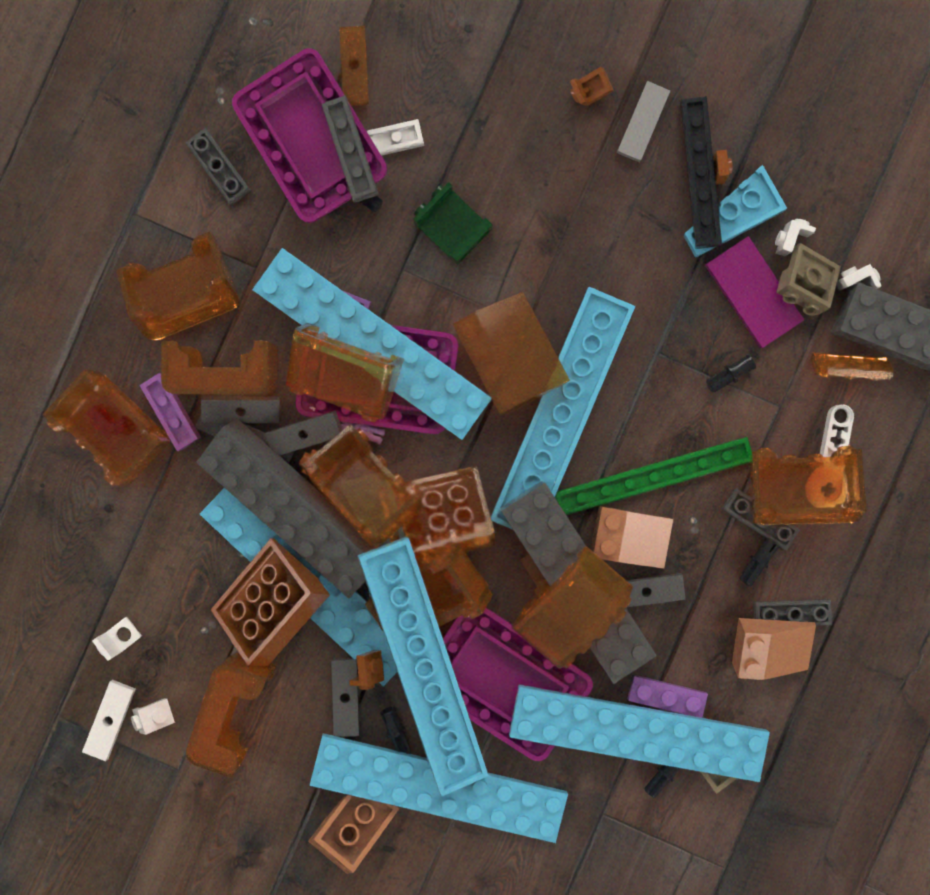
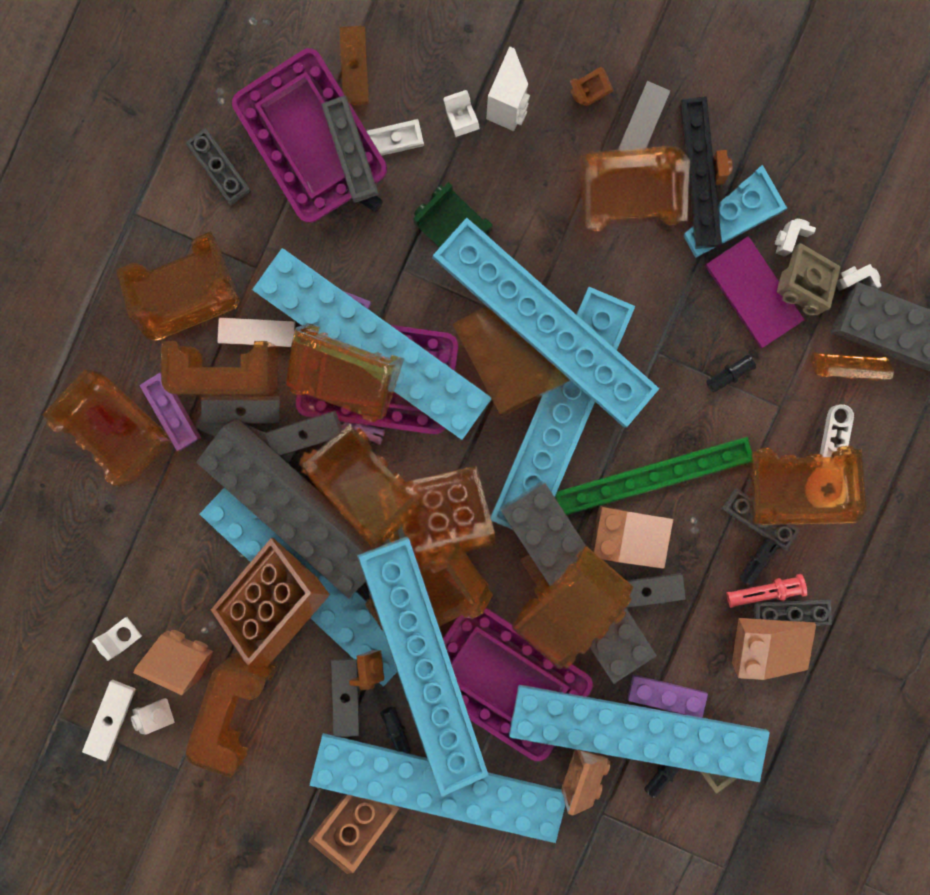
(174, 662): none -> nougat slope
(250, 330): none -> white tile
(461, 113): none -> white bracket
(508, 94): none -> white slope
(545, 322): none -> medium azure plate
(583, 780): none -> nougat slope
(634, 185): none -> clear orange windscreen
(780, 591): none -> coral pin

